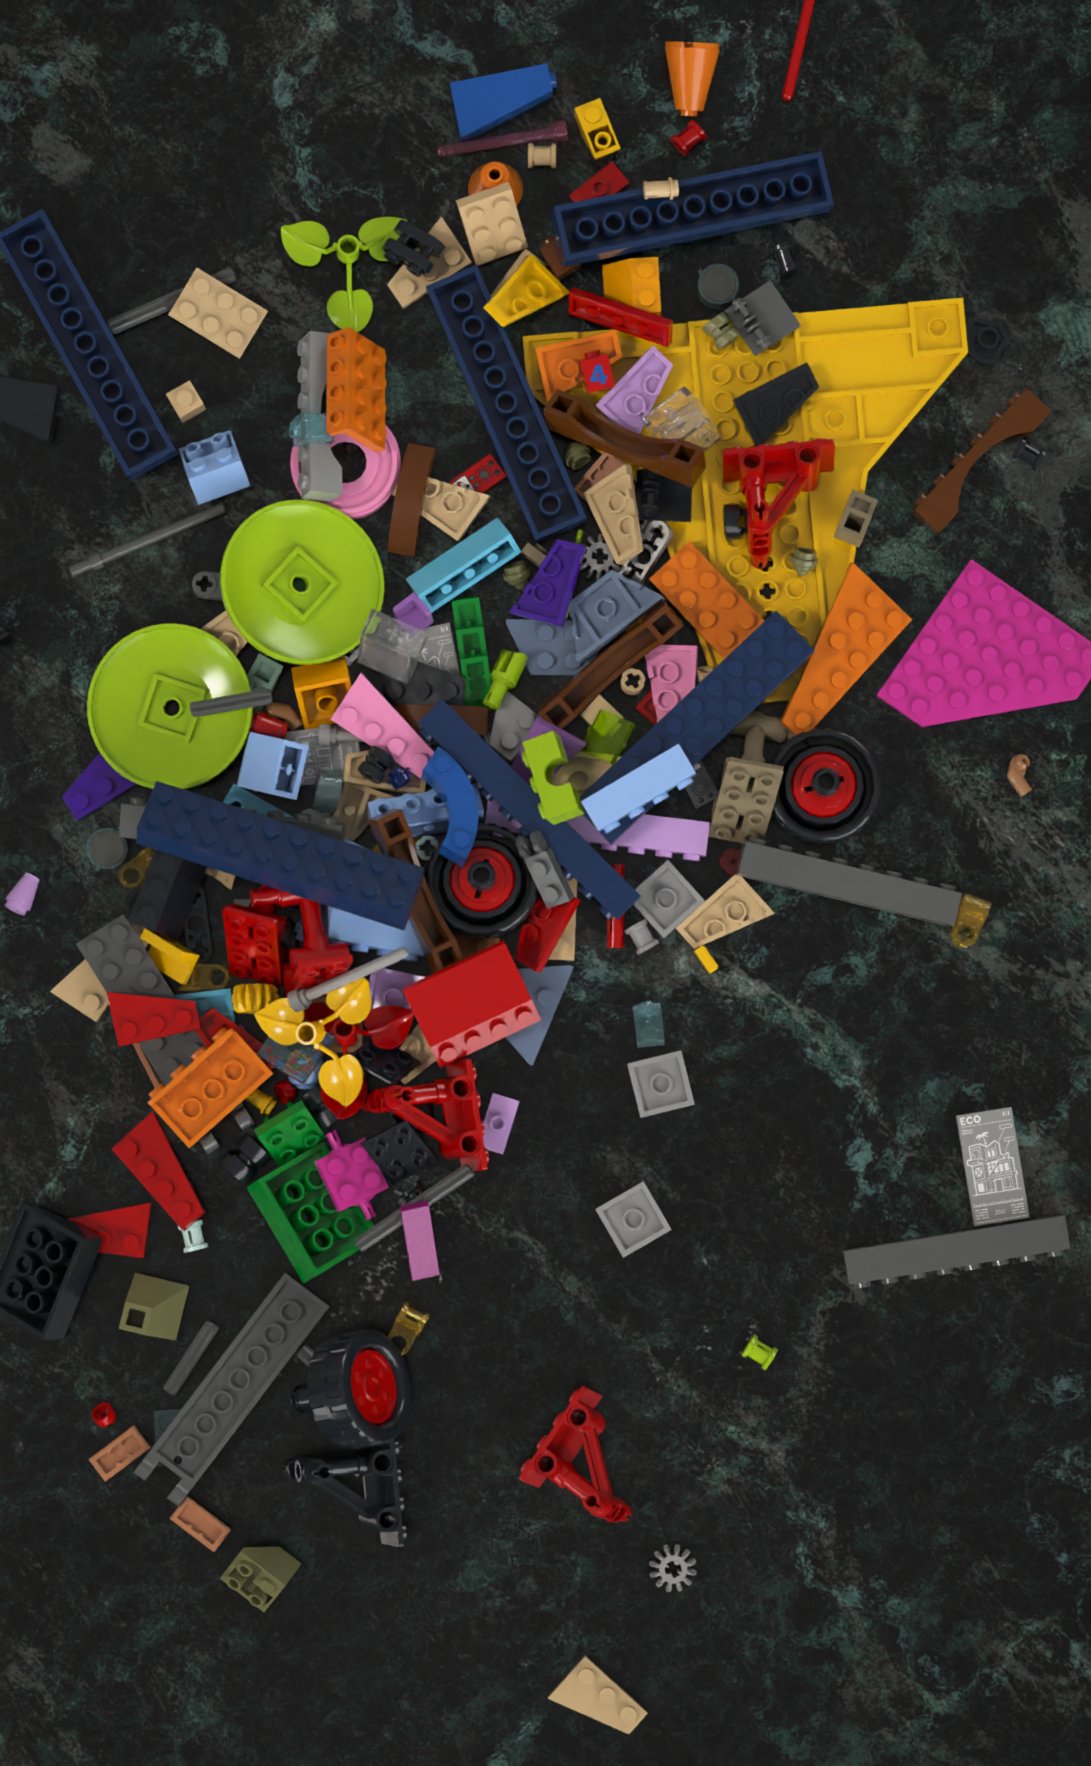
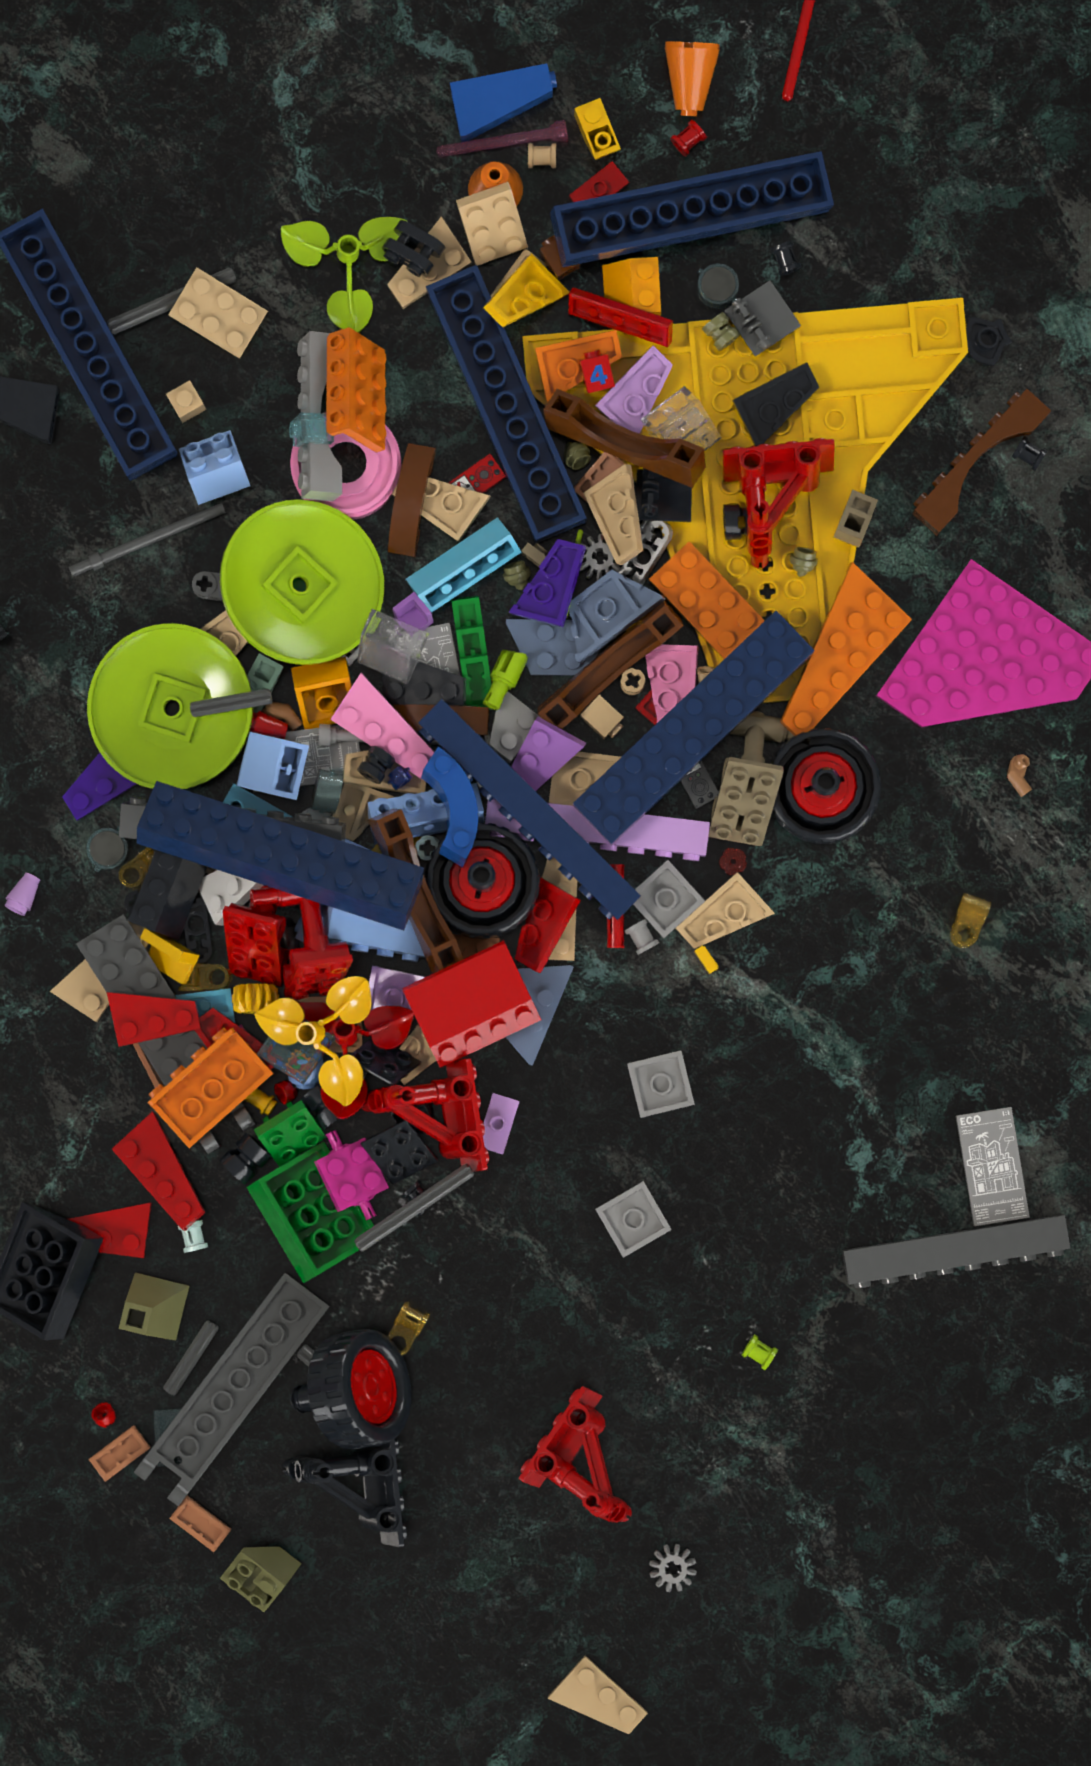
(222, 889): none -> white wing
(301, 998): light grey piece -> none
(419, 1240): magenta tile -> none
(543, 756): lime arch -> none
(544, 869): dark grey hinge -> none
(607, 737): clear neon green piece -> none
(638, 788): light blue brick -> none
(648, 1024): clear light blue bracket -> none
(660, 189): tan pin -> none
(848, 883): dark grey brick -> none

